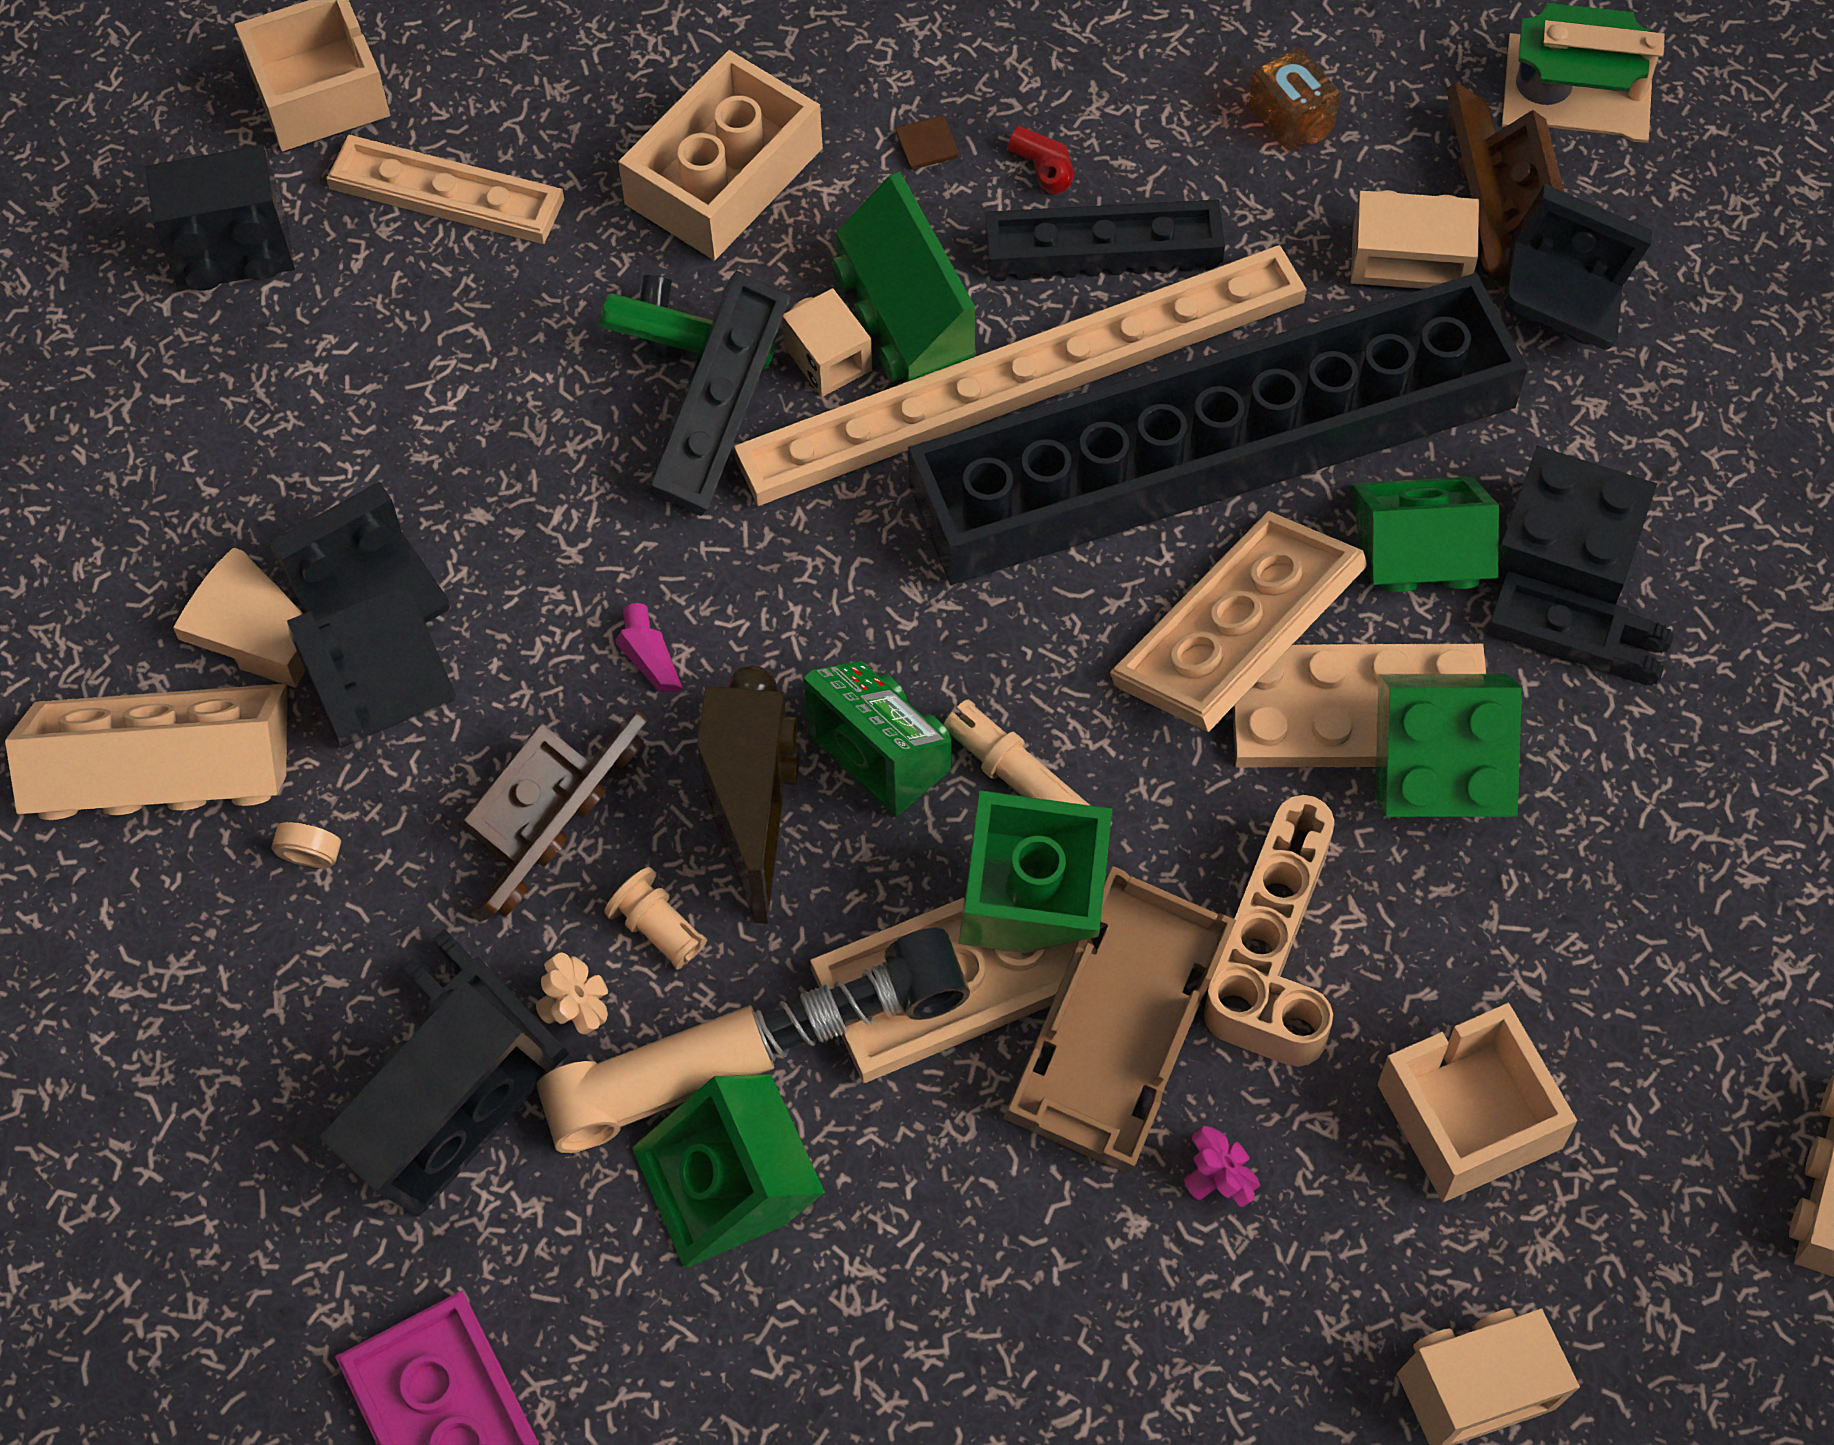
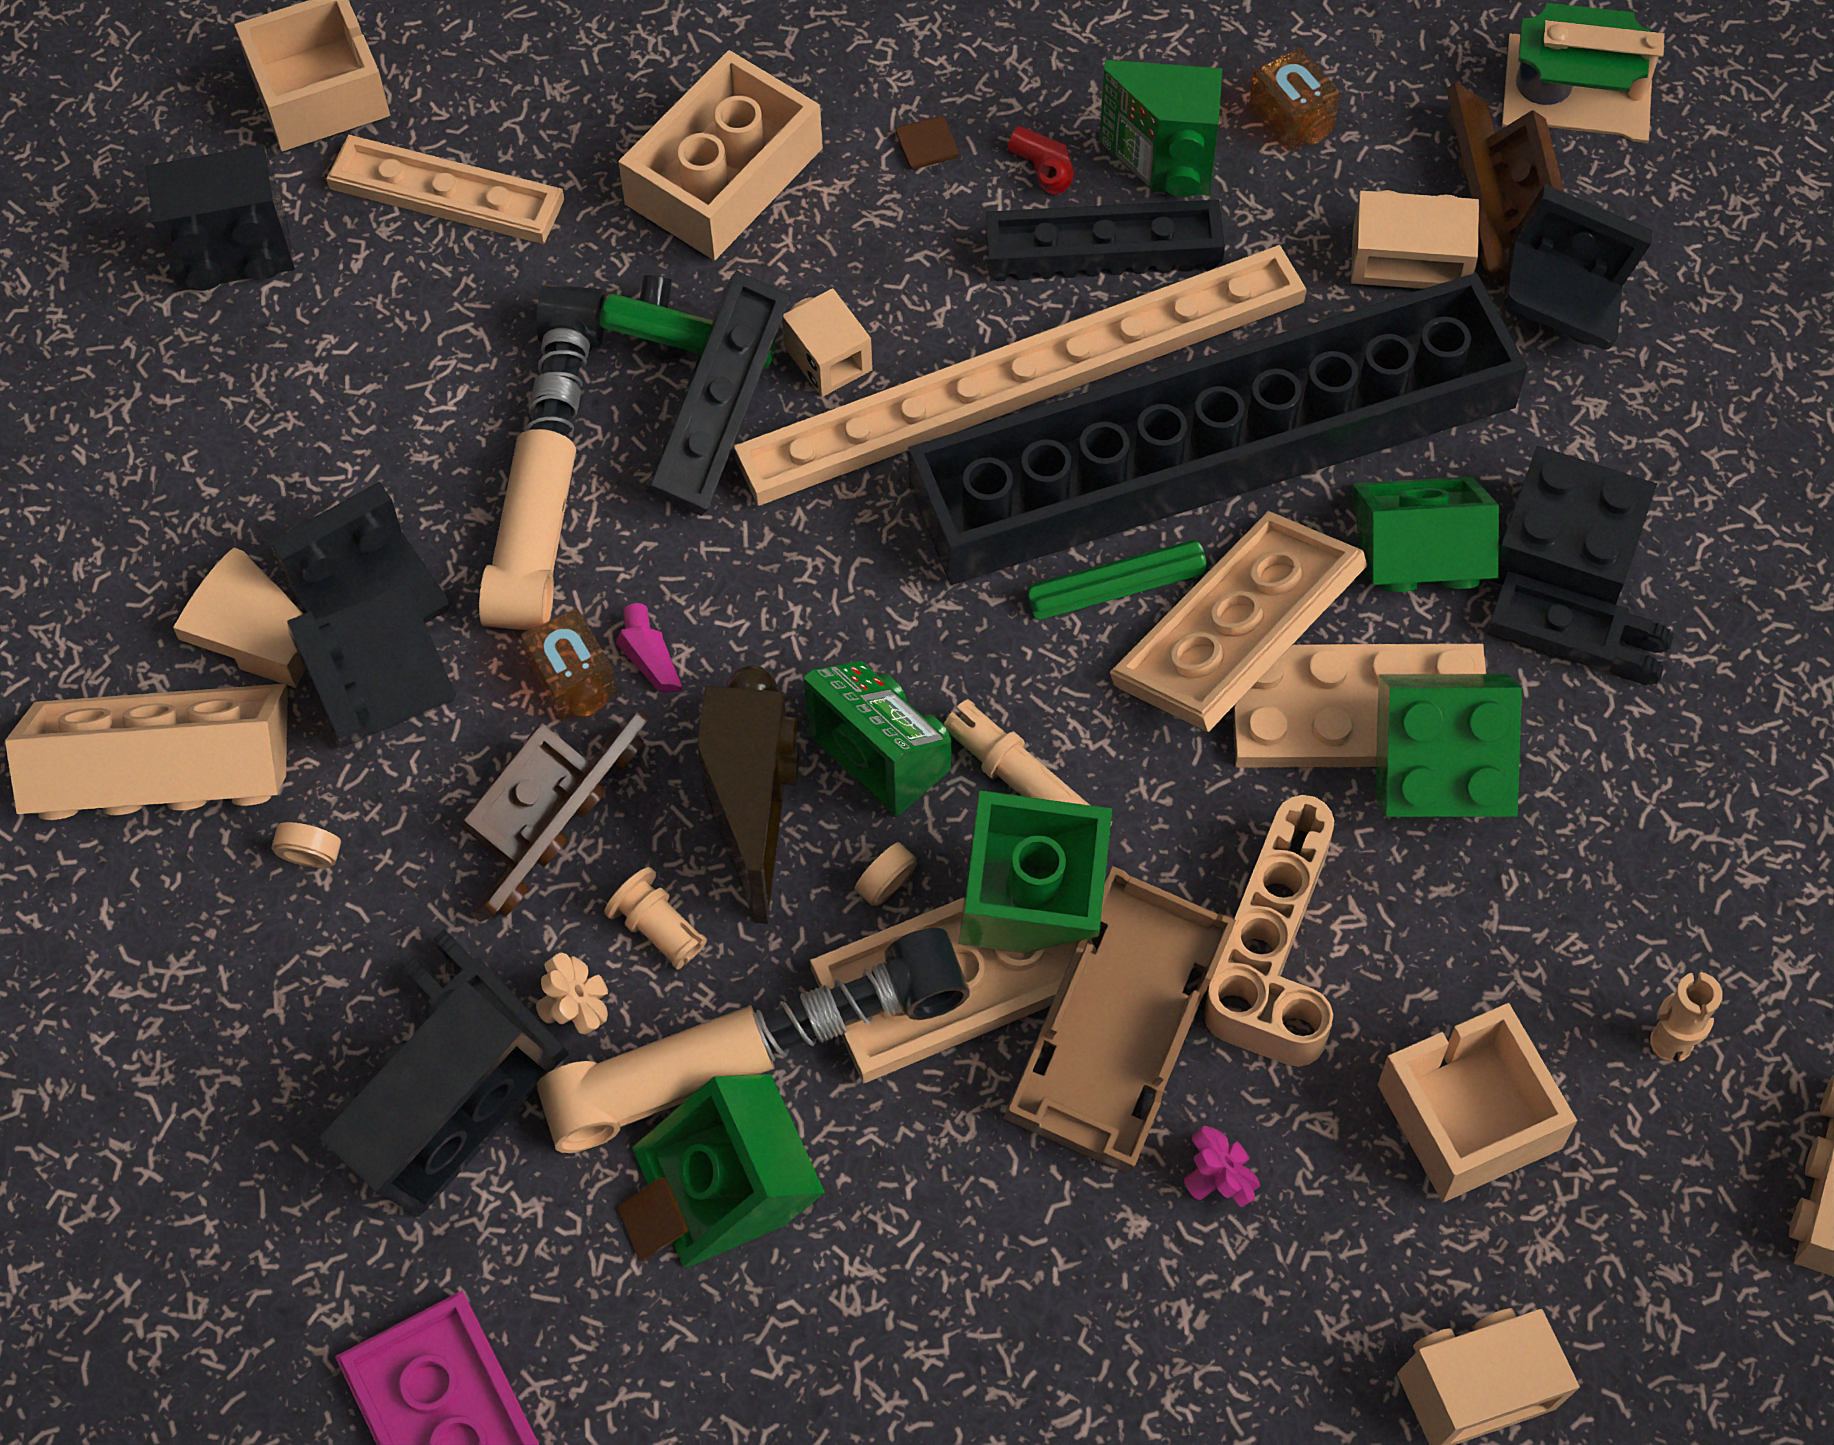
(520, 582): none -> light nougat piece
(569, 665): none -> clear orange brick
(652, 1218): none -> reddish brown piece
(886, 874): none -> light nougat tile
(904, 285): green slope -> none
(1116, 579): none -> green axle
(1162, 123): none -> green slope
(1686, 1017): none -> light nougat pin

